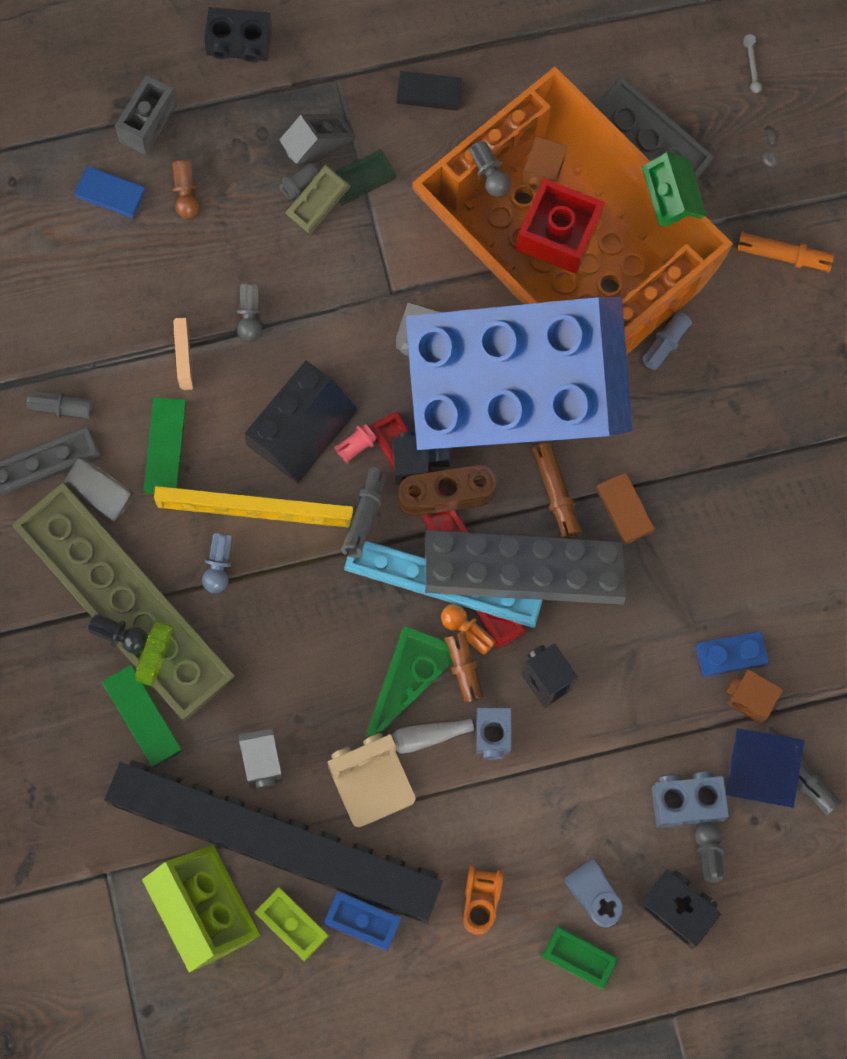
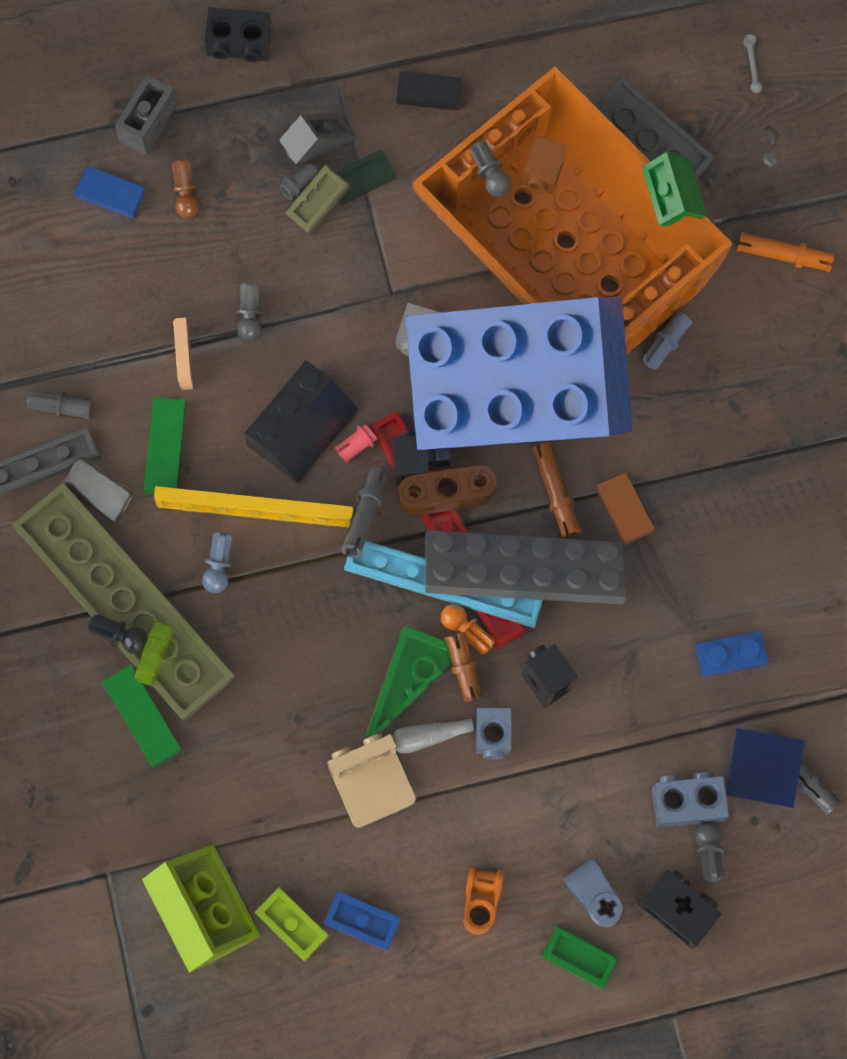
(260, 758): slope -> none
(273, 841): black brick -> none
(560, 225): red brick -> none
(753, 696): dark orange brick -> none

